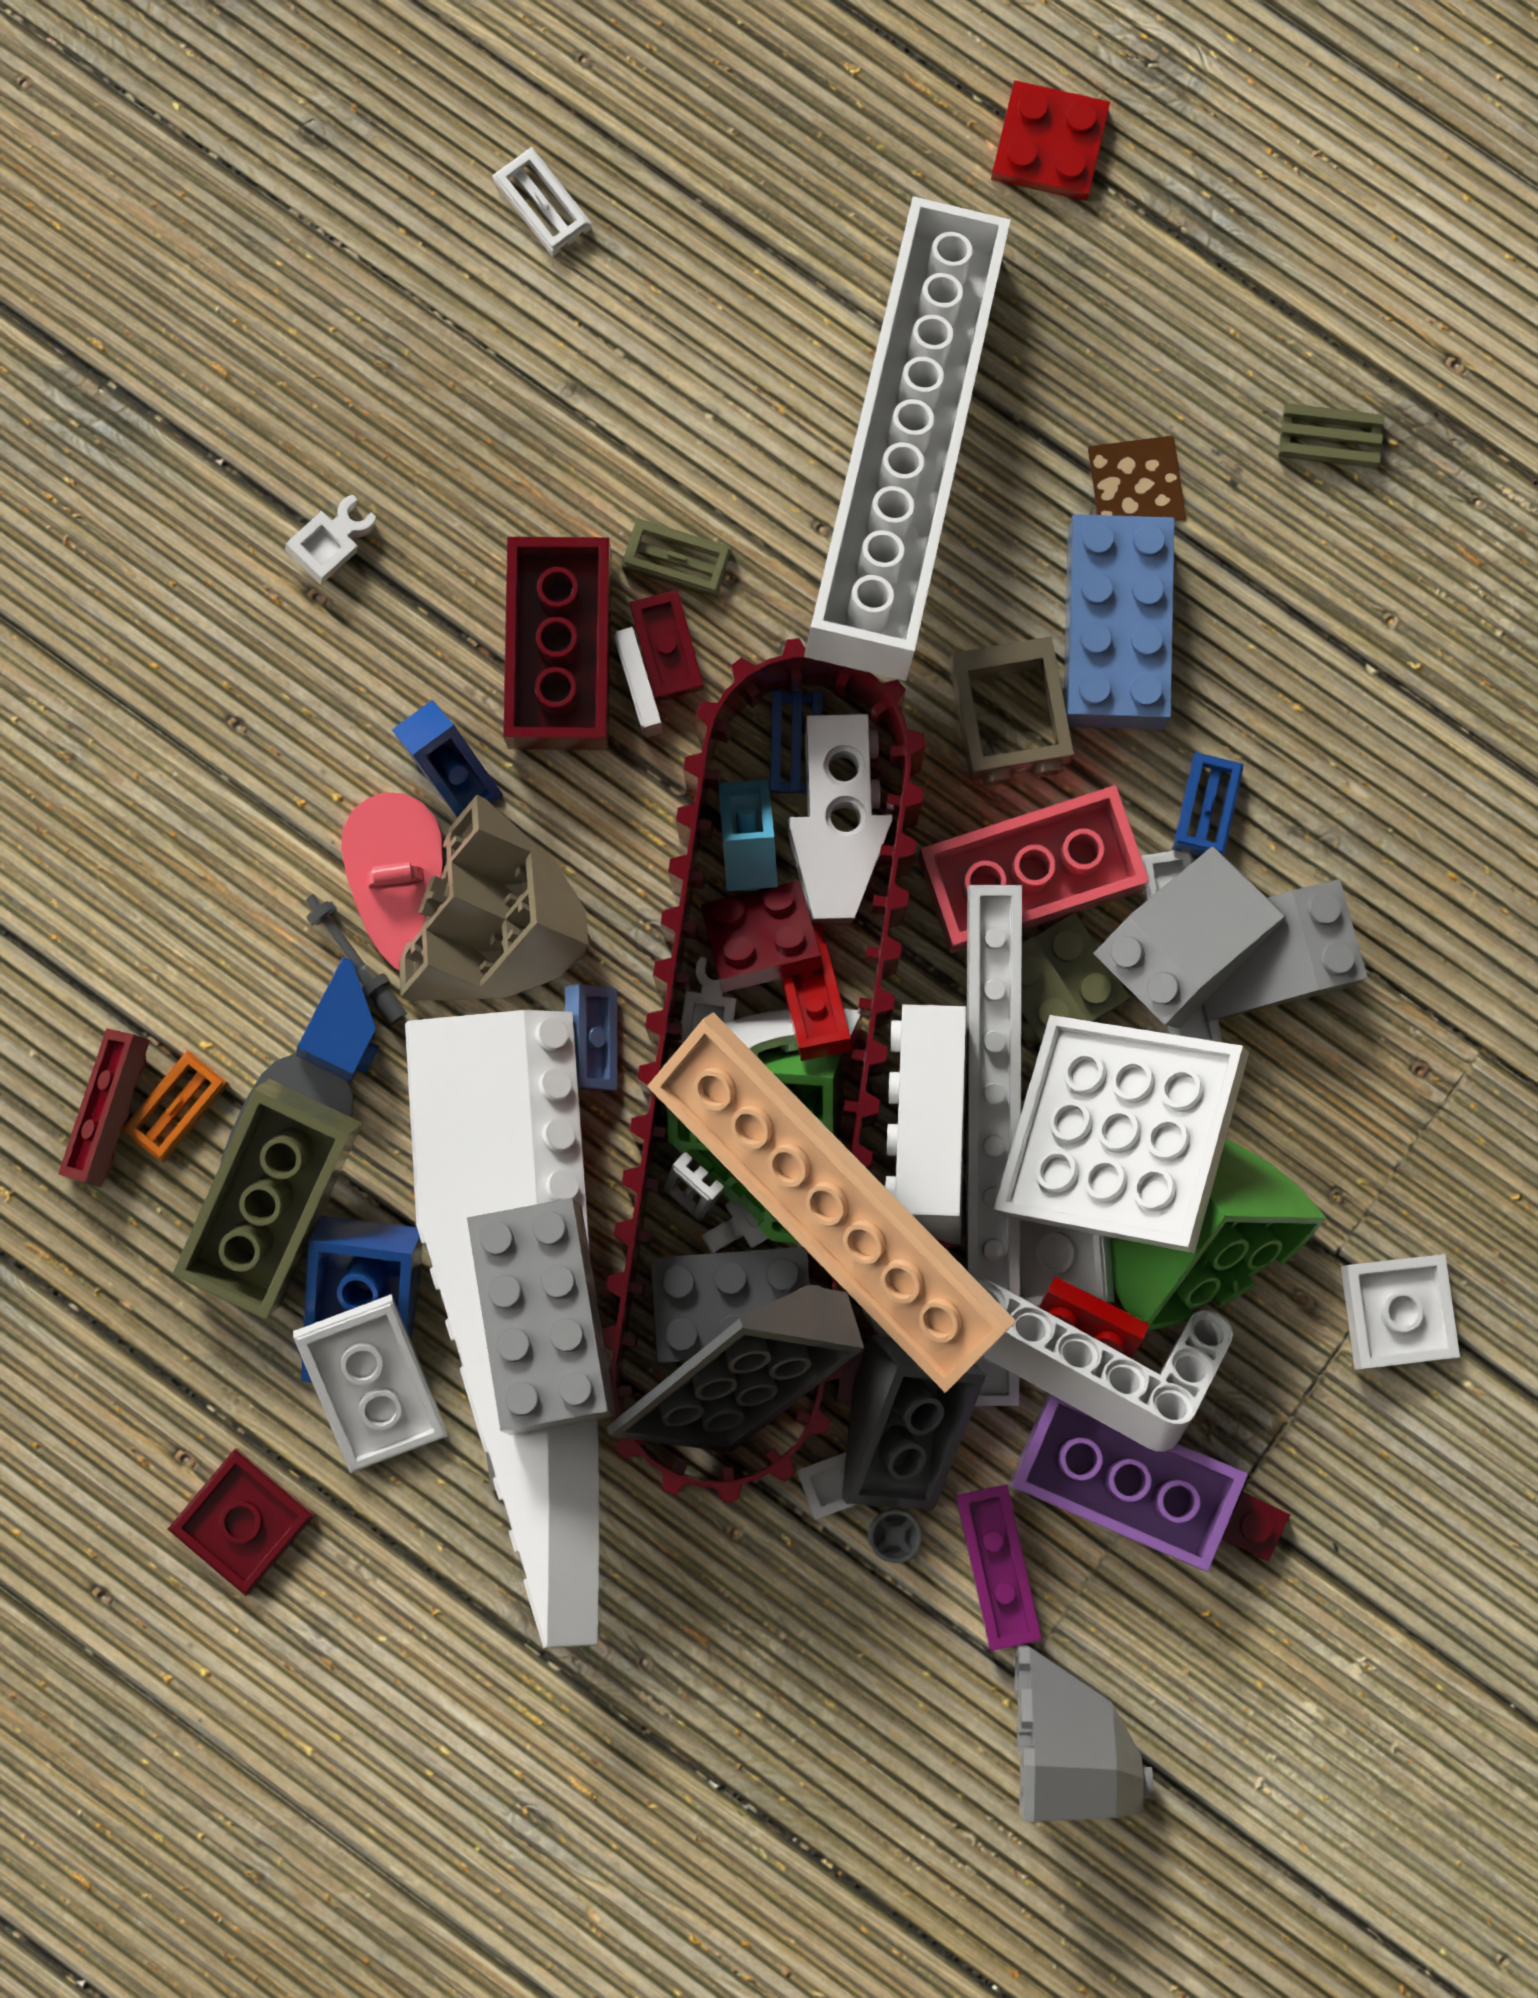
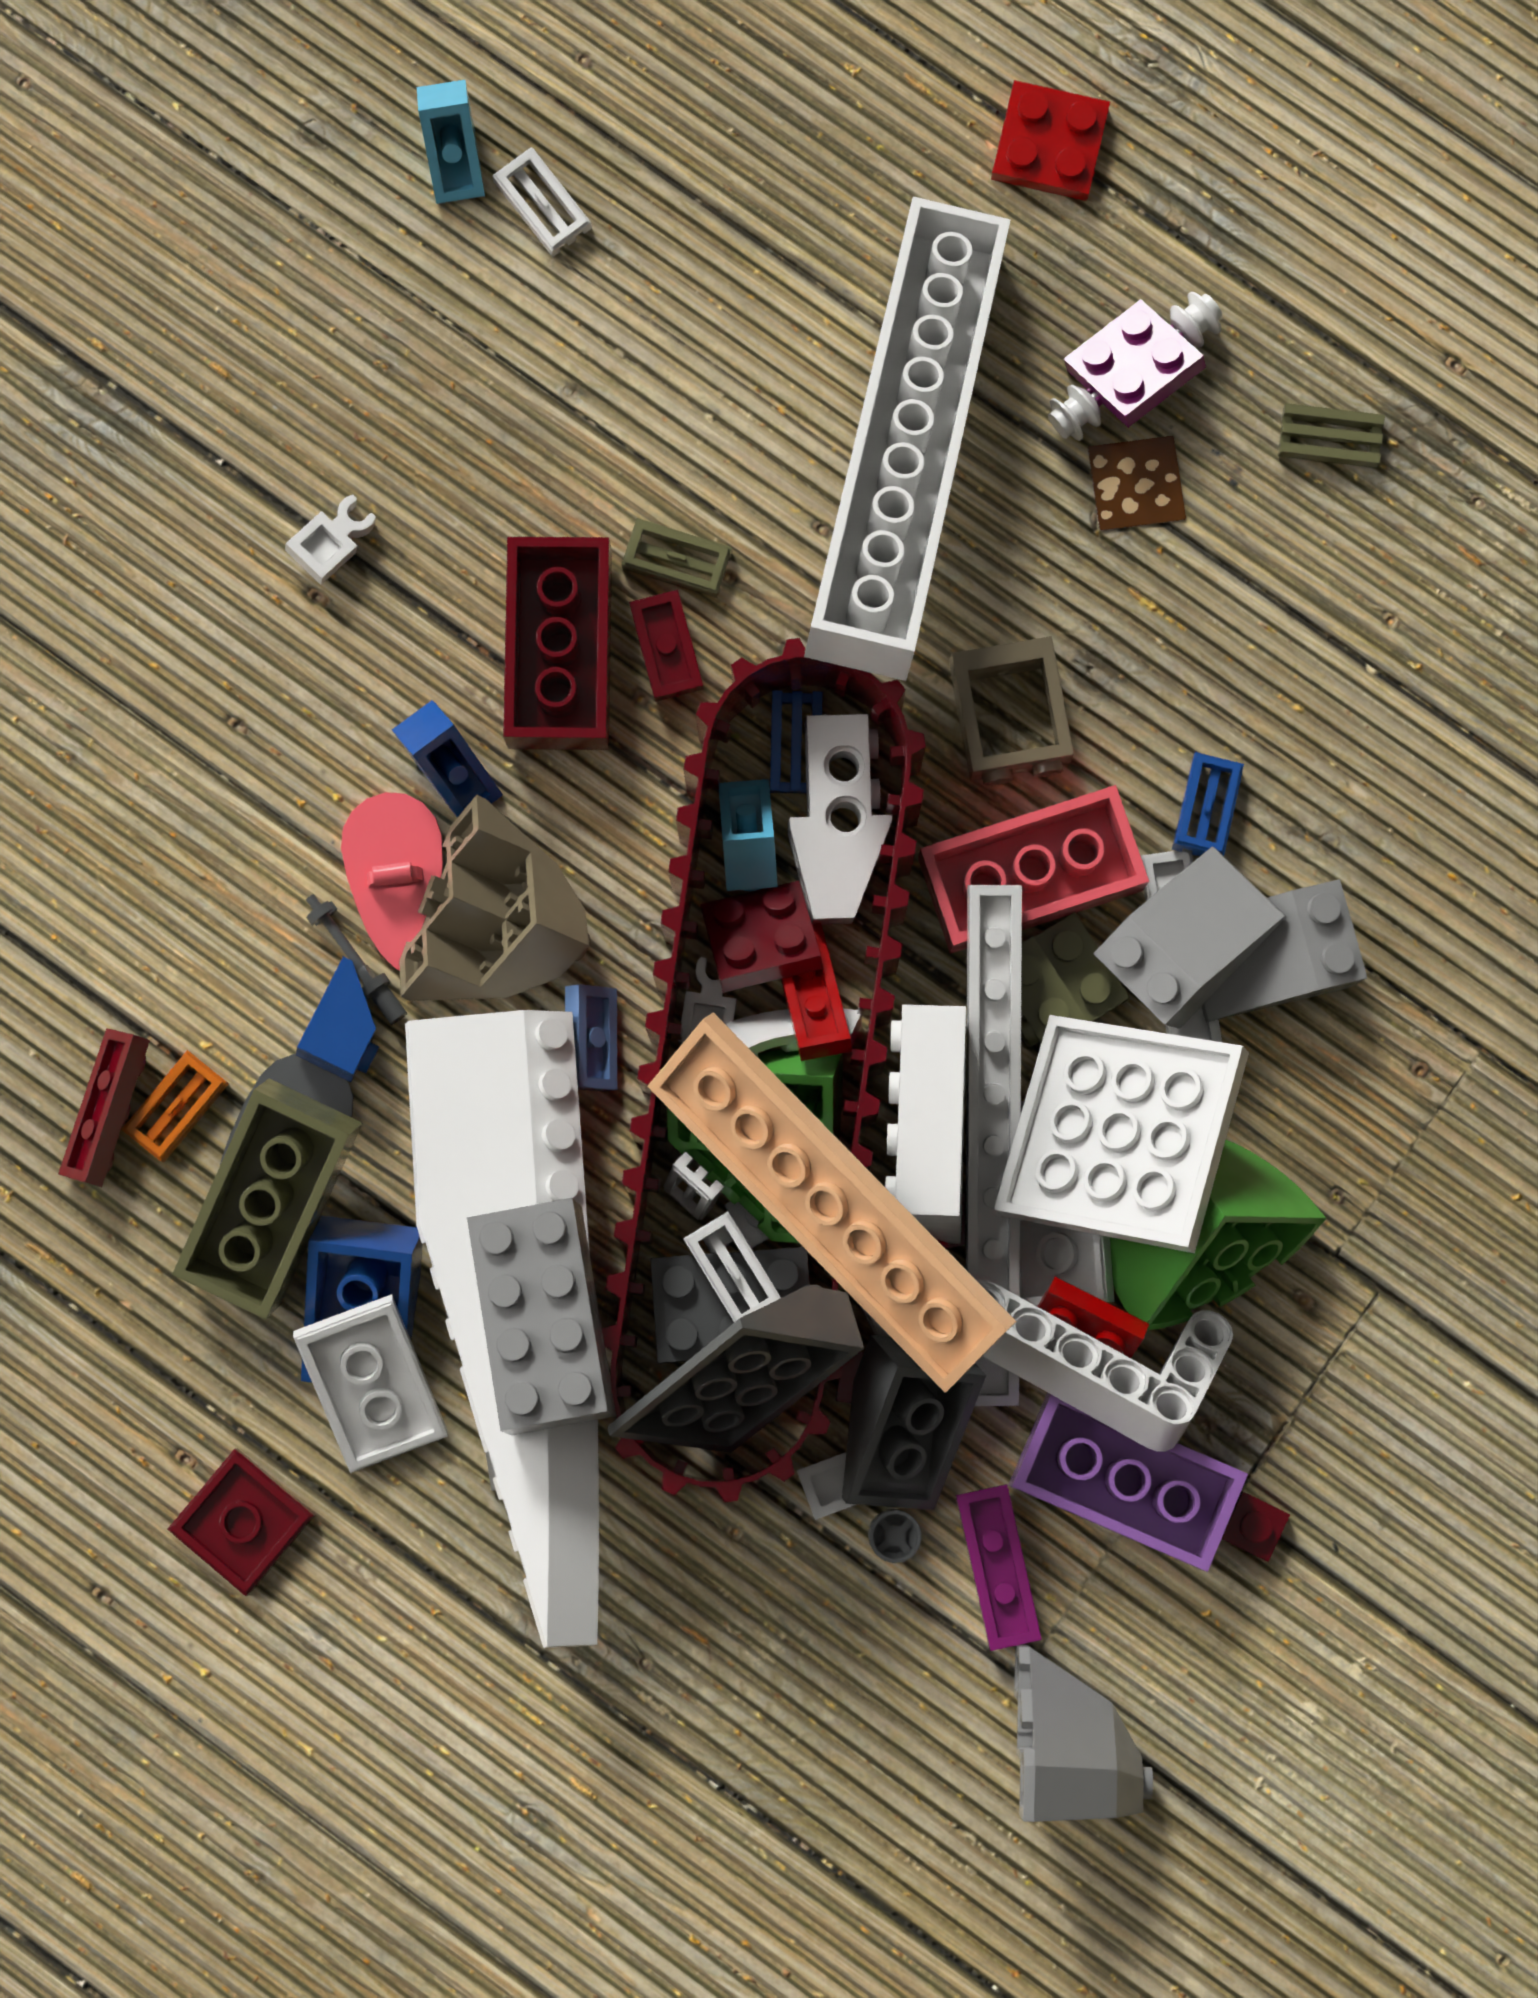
(450, 141): none -> medium azure slope
(638, 682): white tile -> none
(709, 1231): none -> white tile
(1119, 621): medium blue brick -> none
(1134, 364): none -> plate
(1400, 1311): white plate -> none

